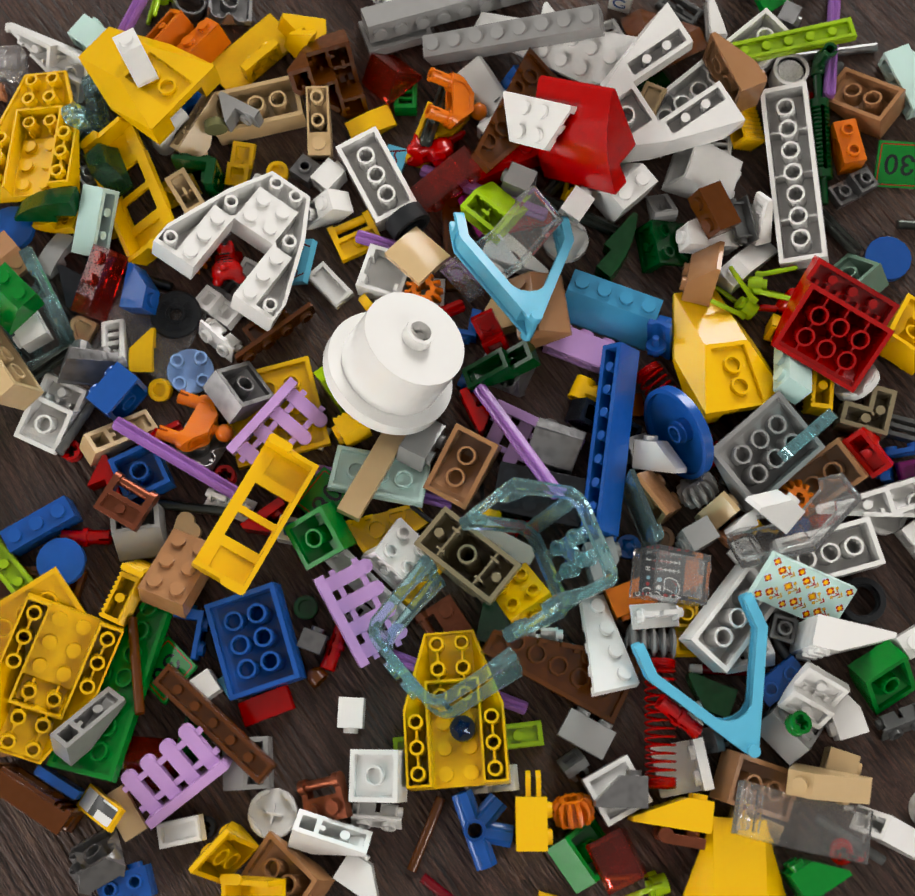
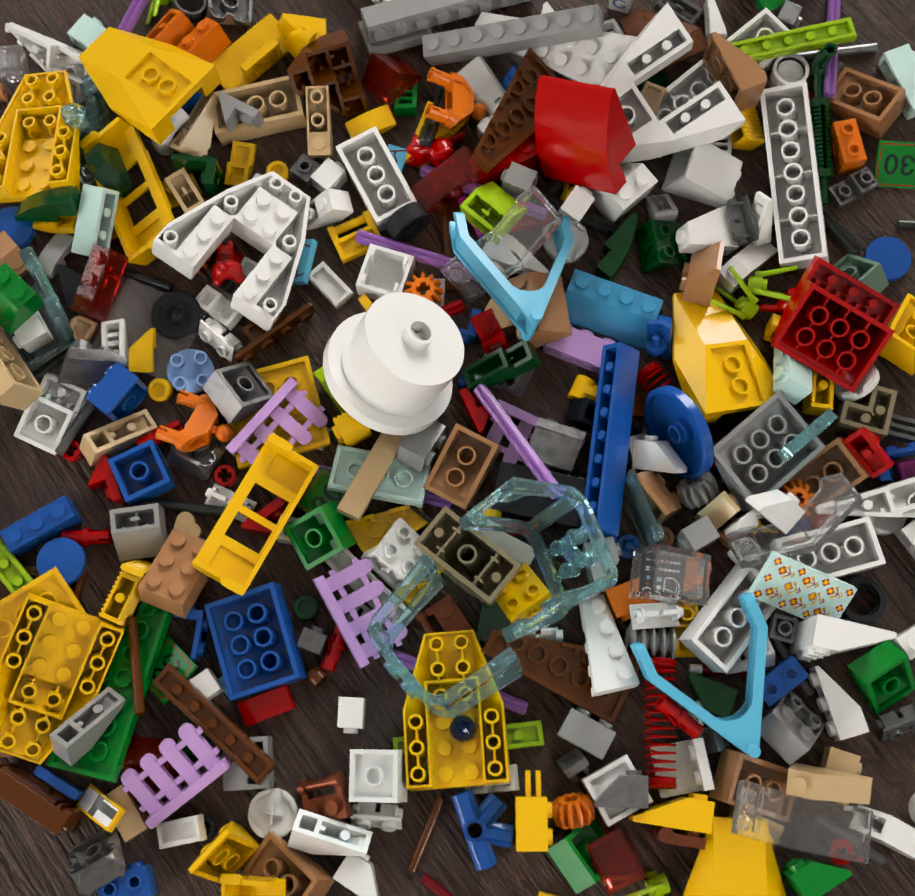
(120, 507): copper plate -> none
(135, 57): white slope -> none
(139, 292): blue slope -> none
(174, 457): medium lavender axle -> none
(215, 126): olive tile -> none
(417, 255): tan slope -> none
(535, 120): white wing -> none
(714, 210): reddish brown brick -> none
(794, 728): green bush -> none
(814, 693): white slope -> none

